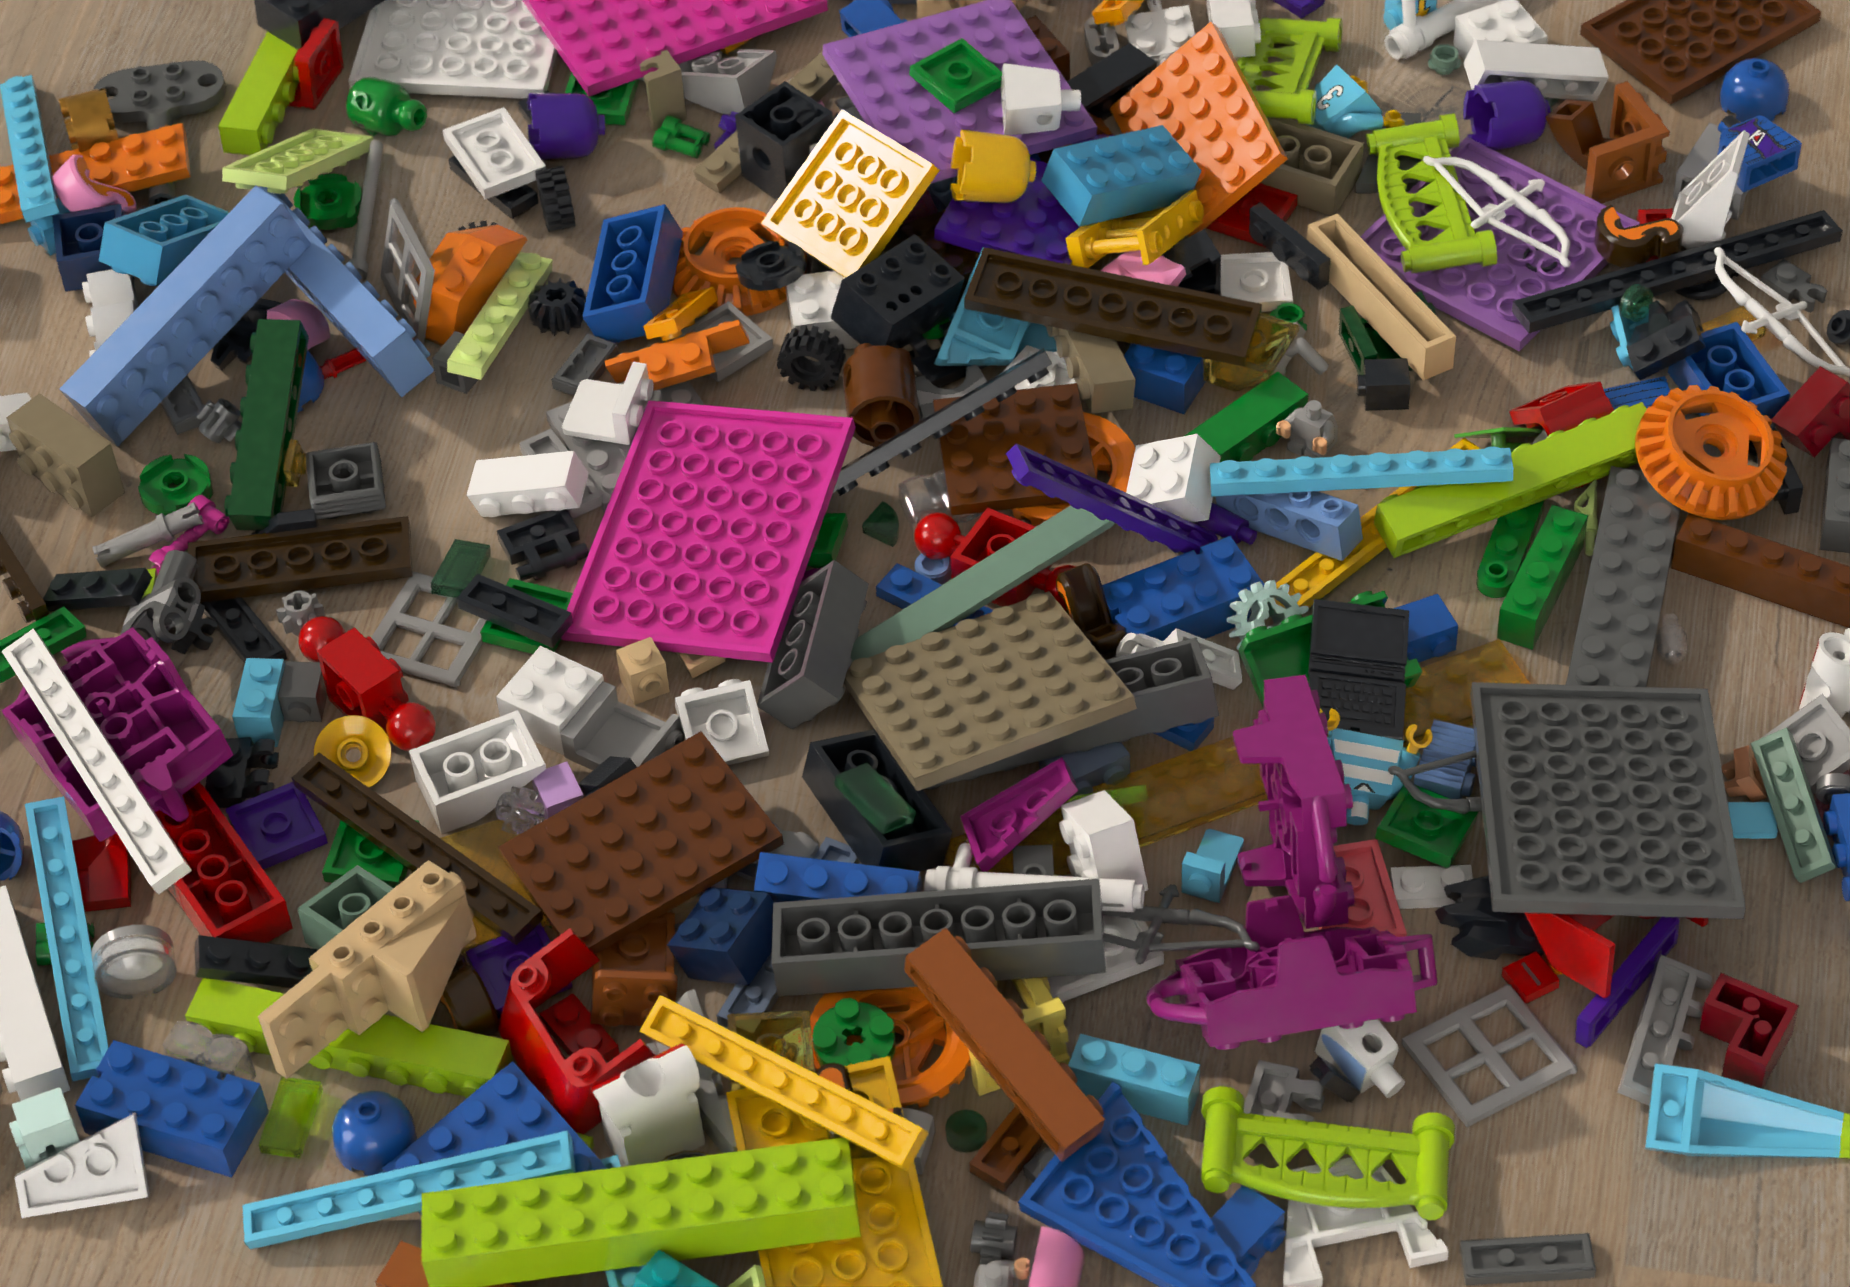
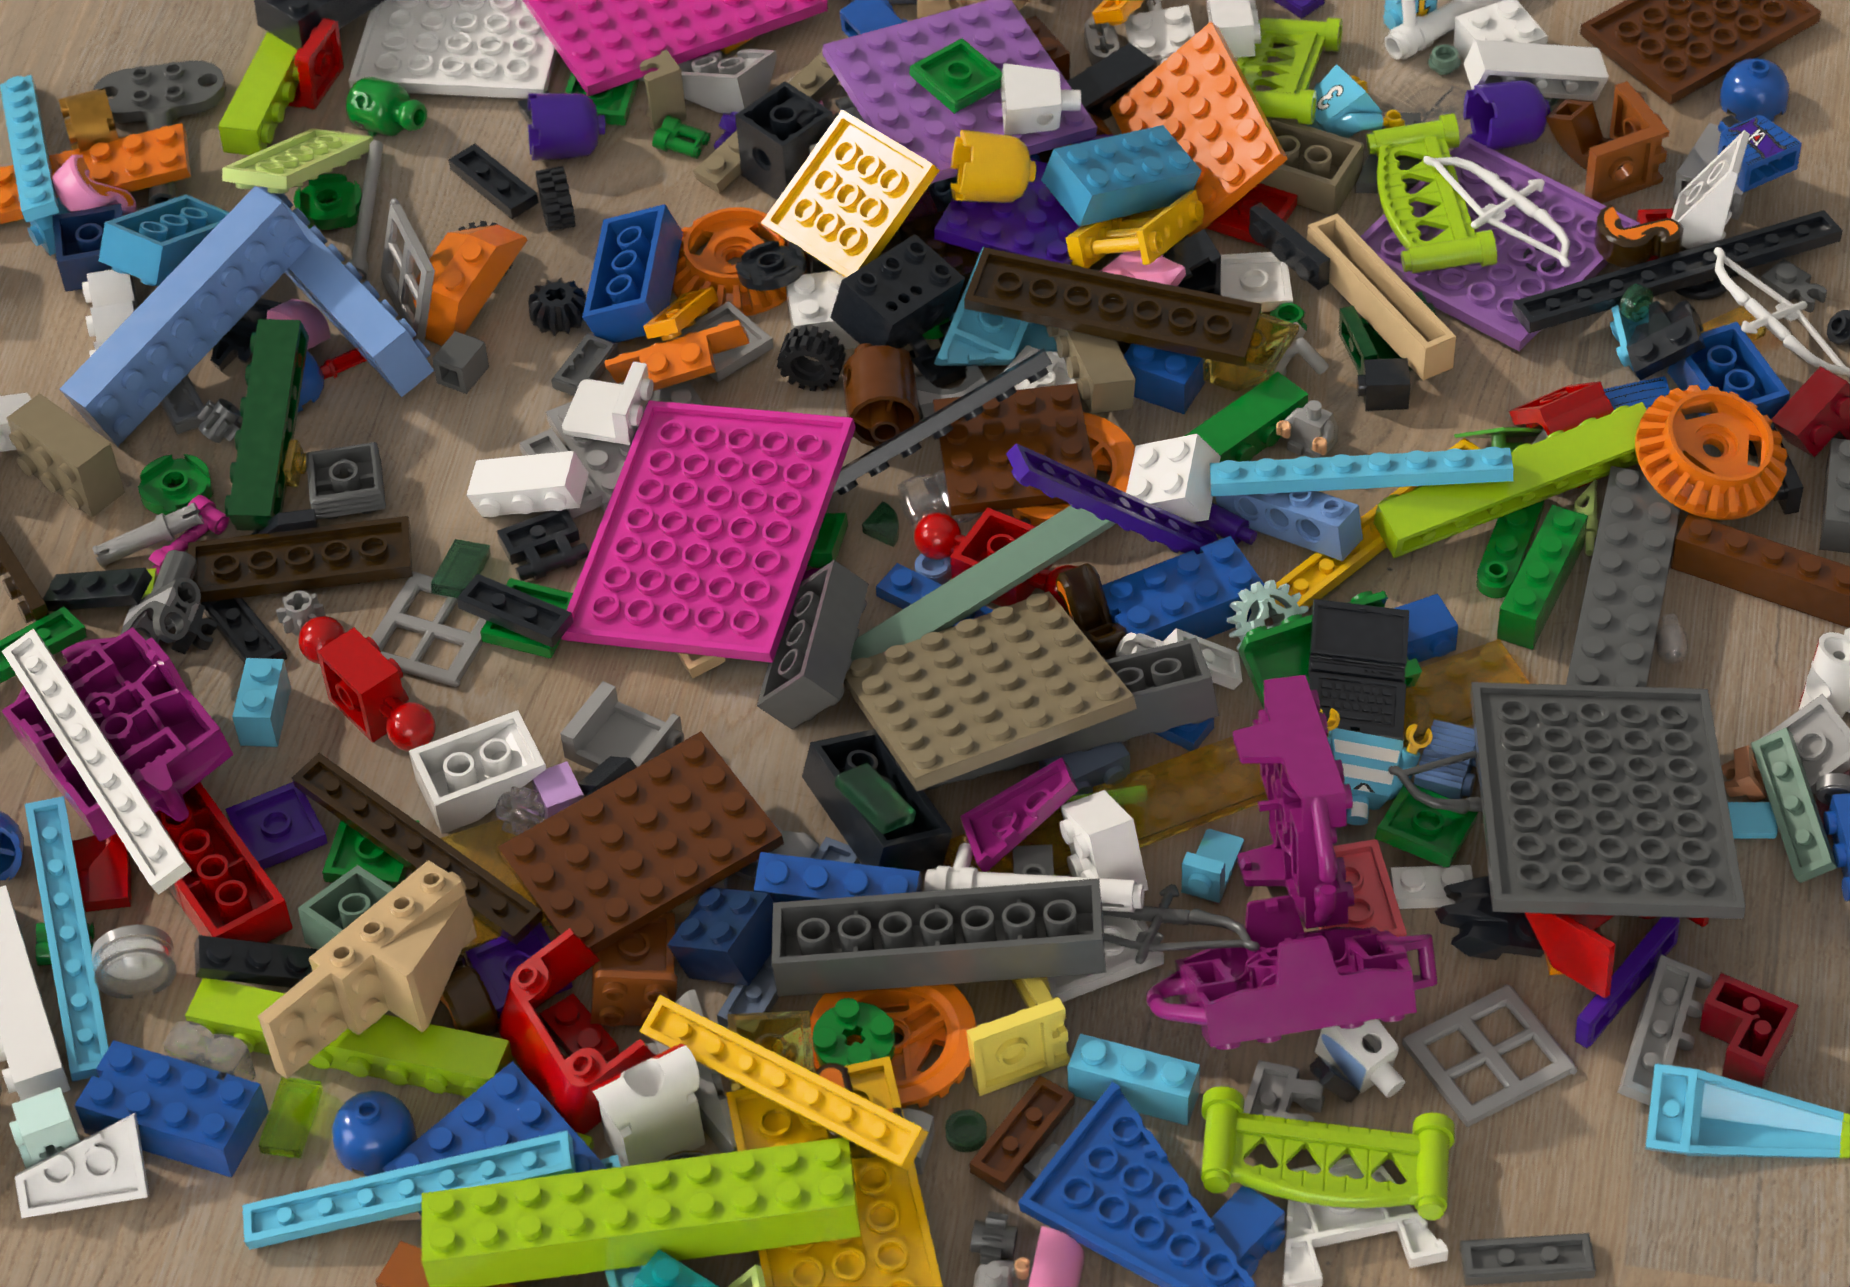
(233, 781): black plate -> none
(302, 692): dark grey brick -> none
(360, 734): yellow dish -> none
(494, 152): white plate -> none
(499, 316): yellowish green plate -> none
(548, 695): white brick -> none
(642, 670): tan brick -> none
(726, 718): white plate -> none
(1005, 1044): dark orange brick -> none
(1530, 977): red tile -> none

